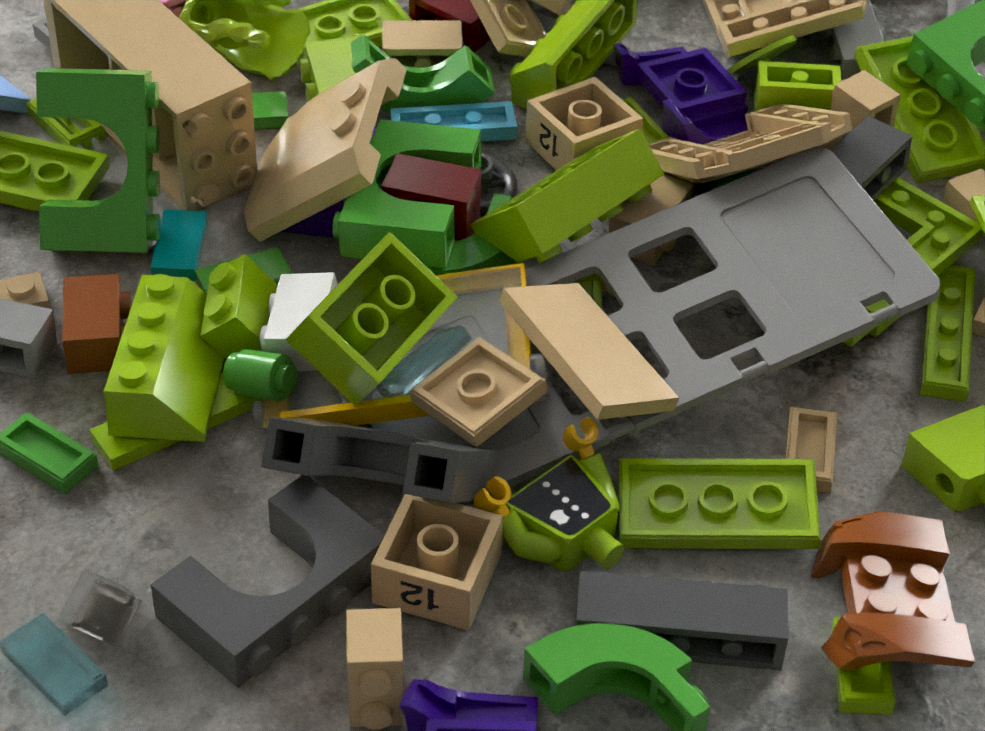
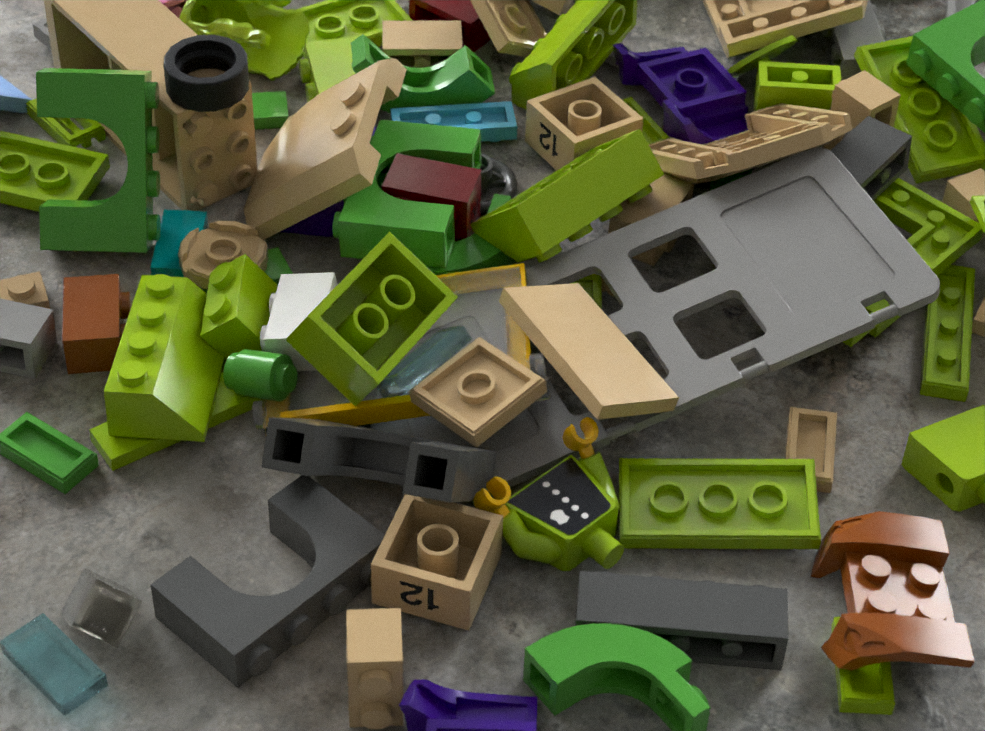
(206, 93): none -> black tyre
(218, 244): none -> tan tile

